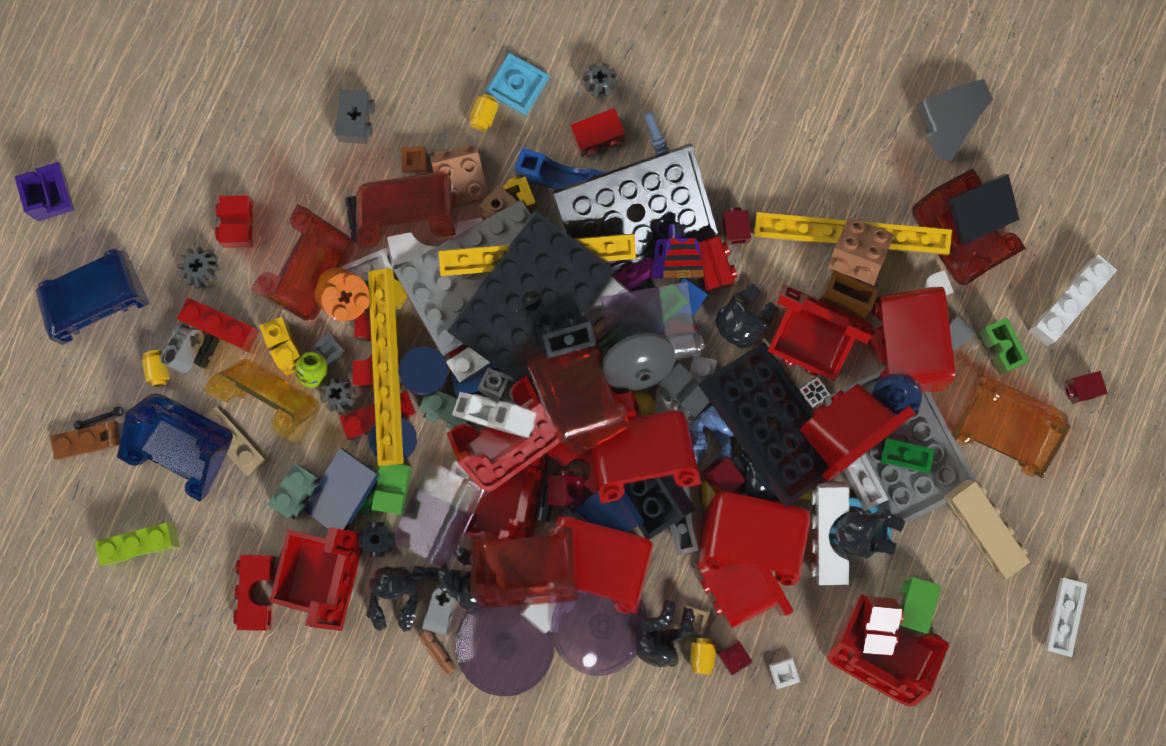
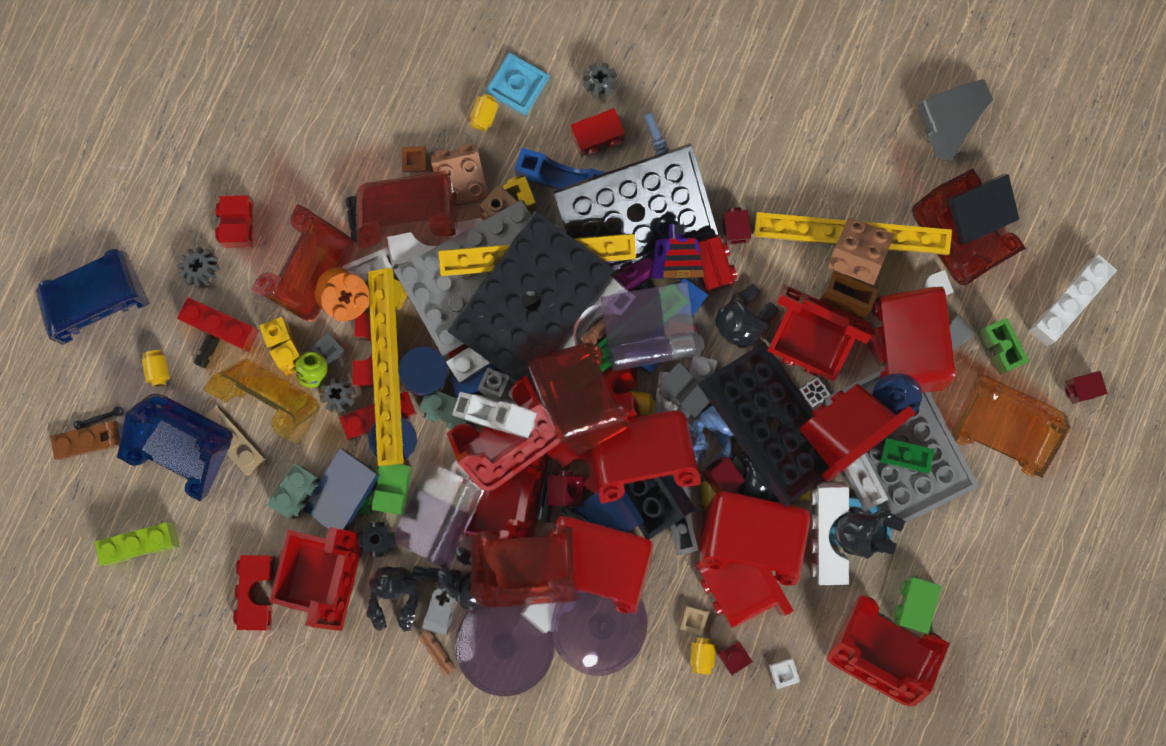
(44, 192): dark purple plate -> none
(180, 350): light grey piece -> none
(352, 103): dark grey brick -> none
(565, 336): black brick -> none
(639, 362): dark grey dish -> none
(657, 646): black hair -> none
(878, 625): brick -> none
(987, 529): tan brick -> none
(1066, 617): white plate -> none

